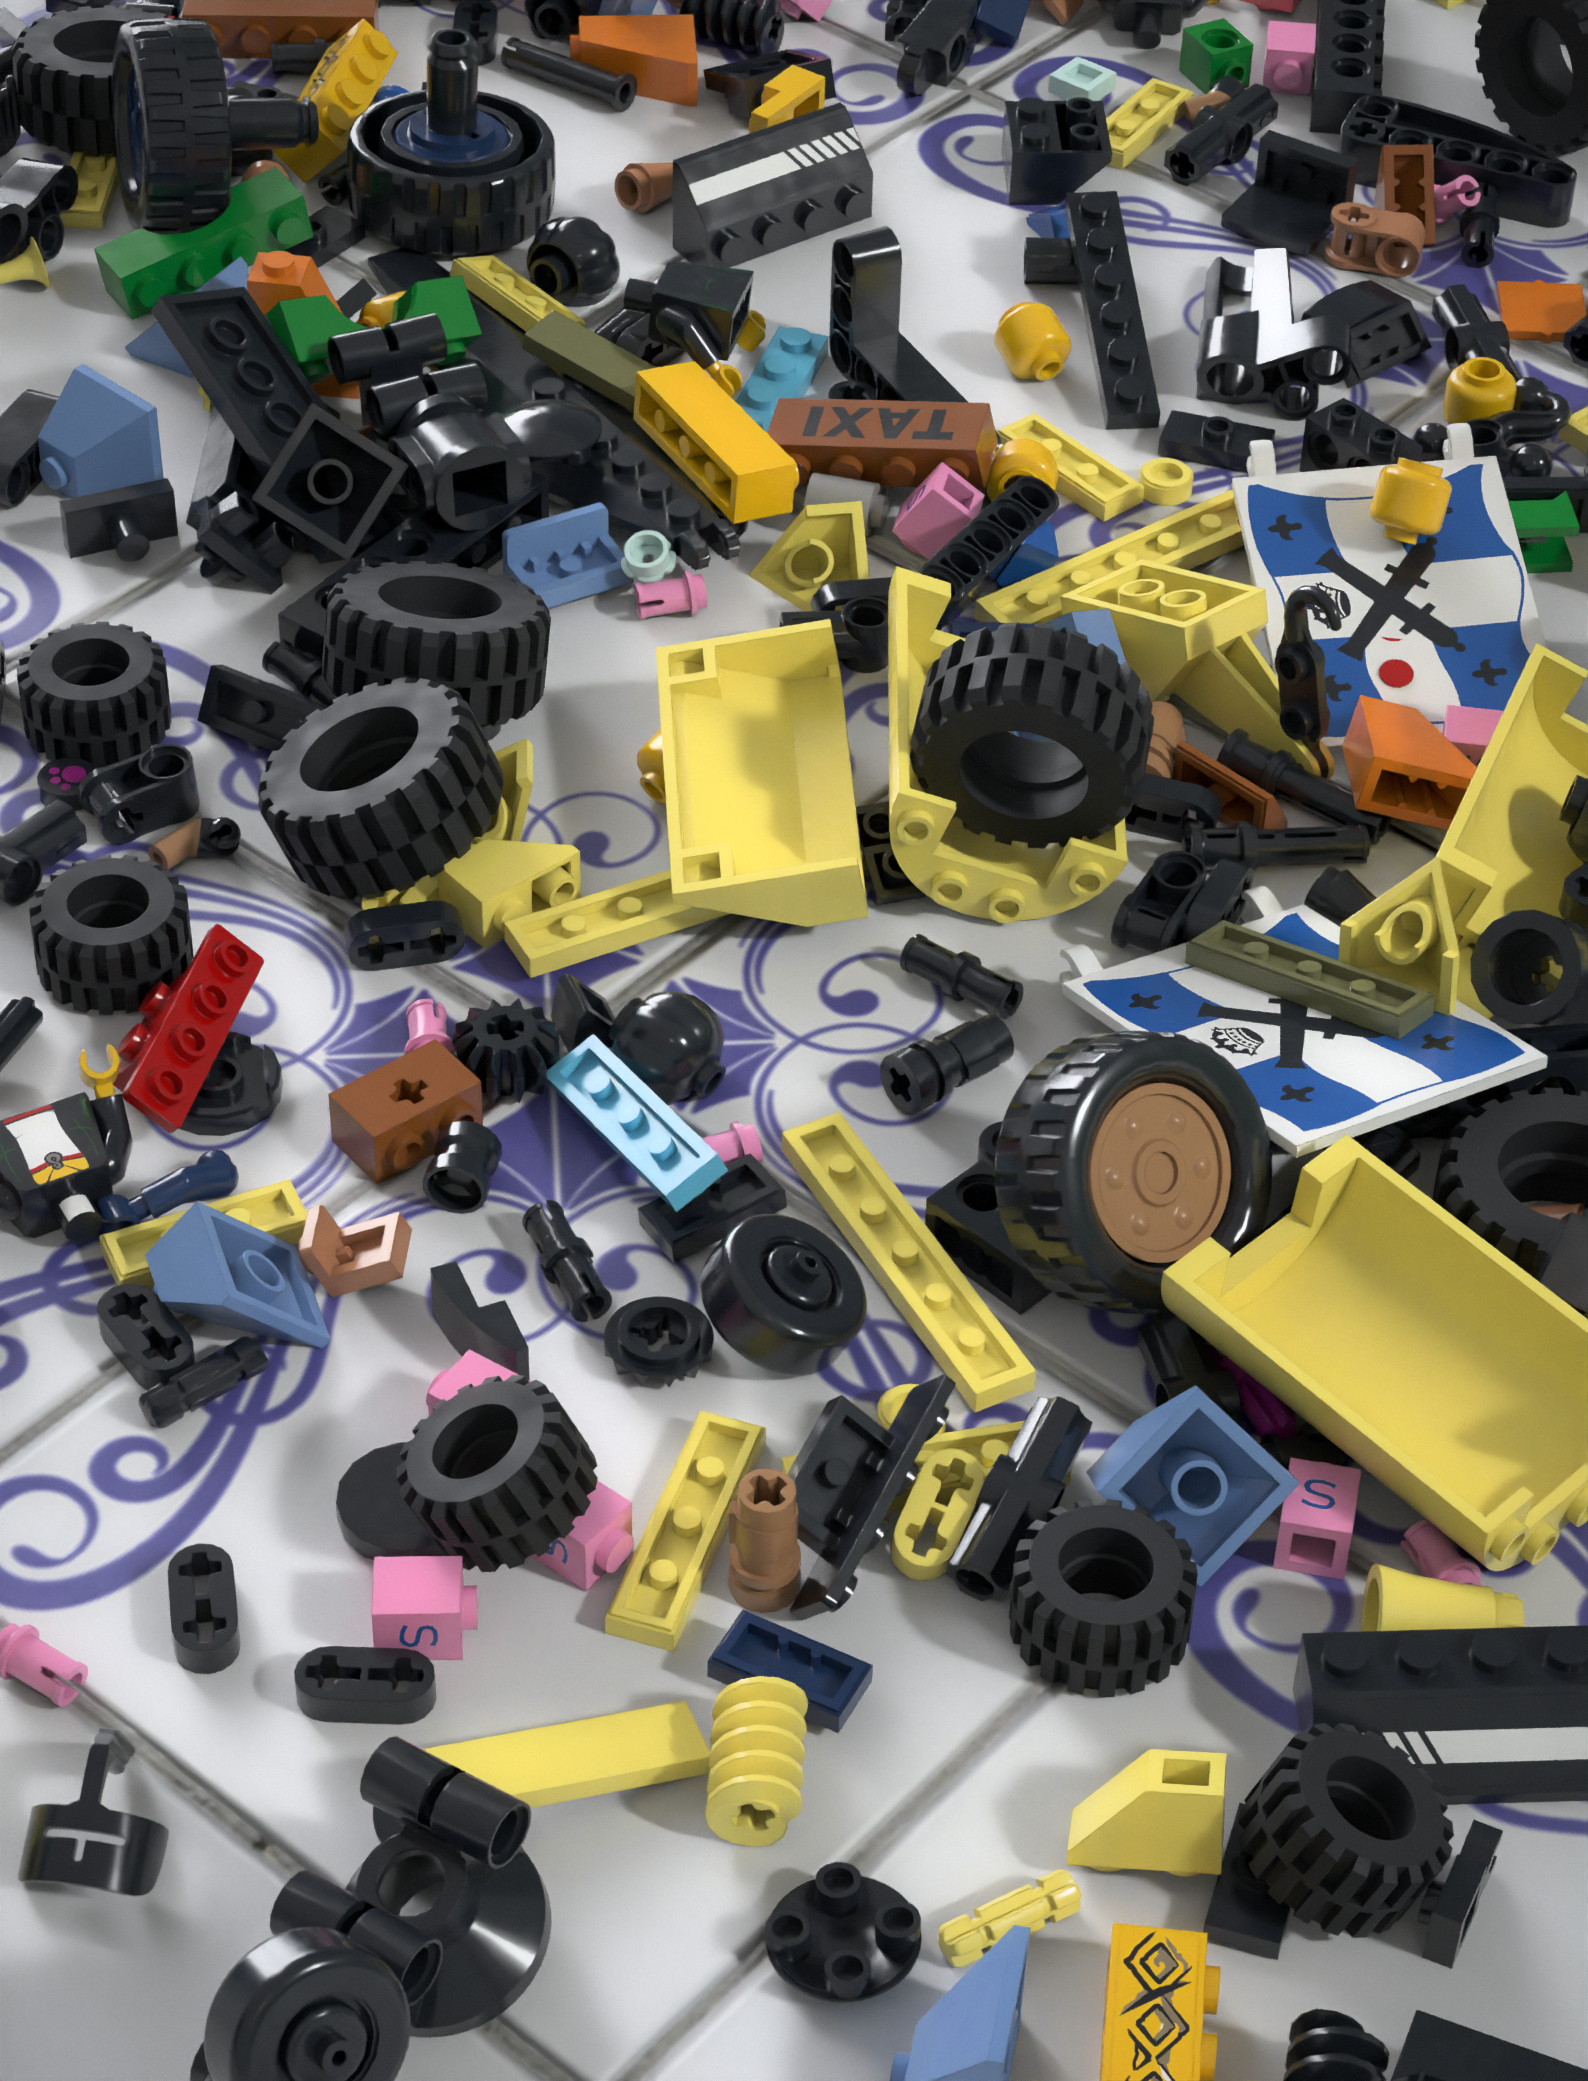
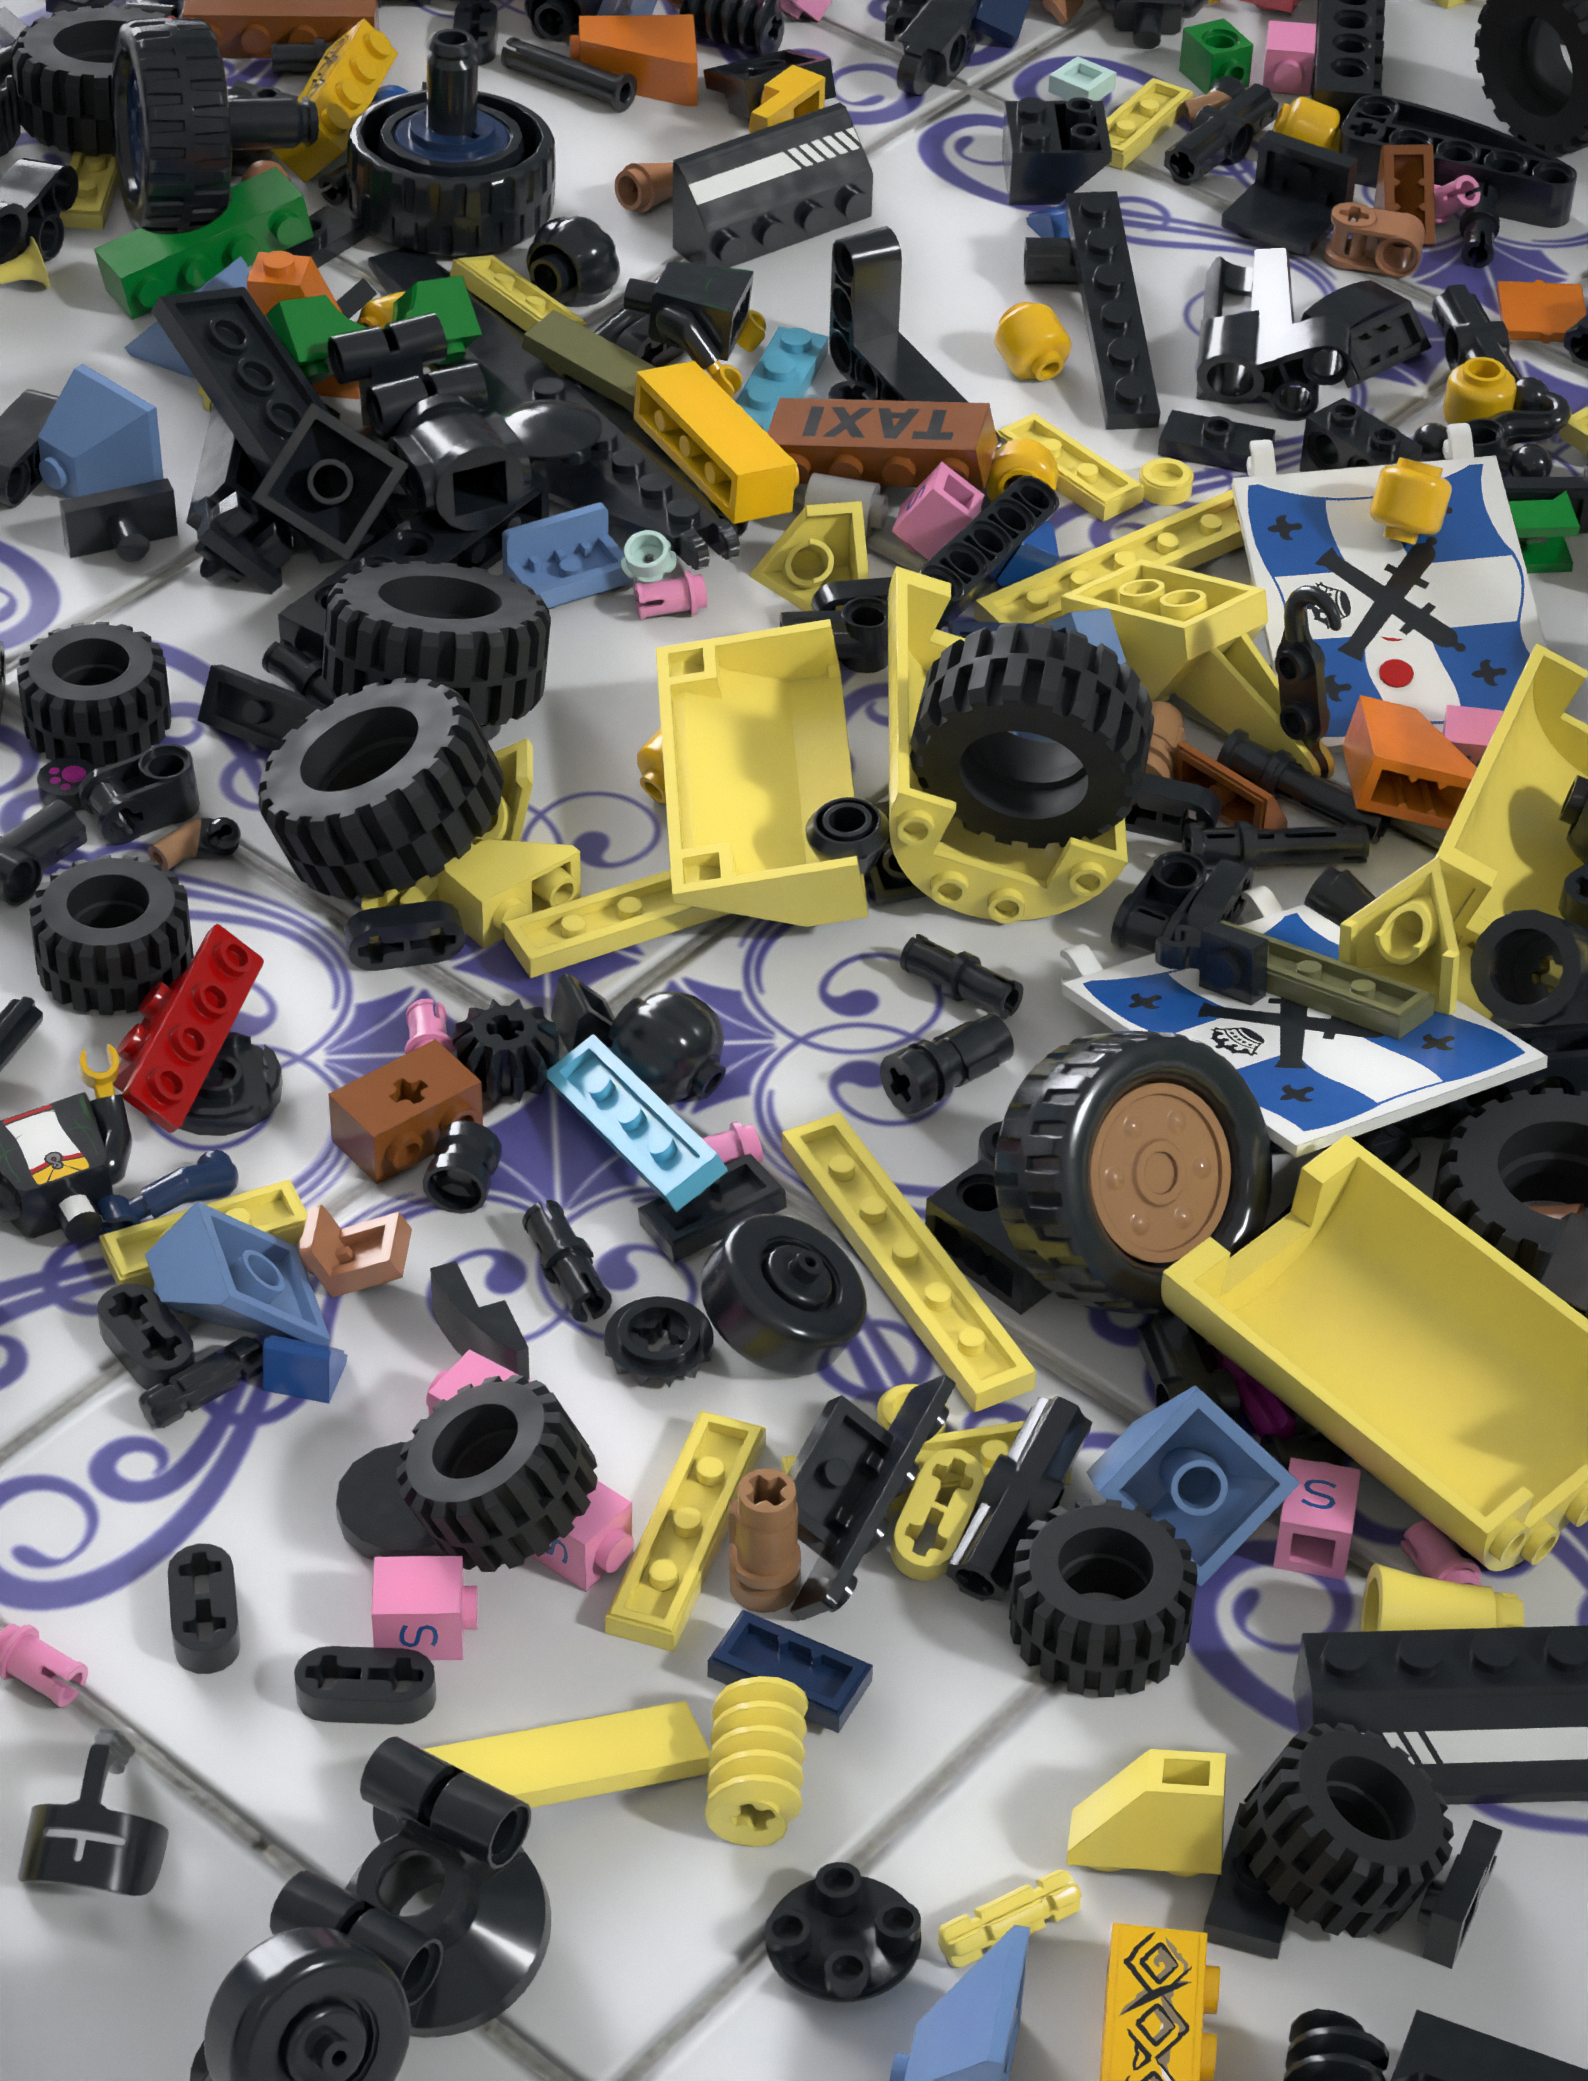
(301, 1368): none -> blue slope
(848, 829): none -> black cone
(1227, 959): none -> black plate
(1310, 123): none -> yellow head

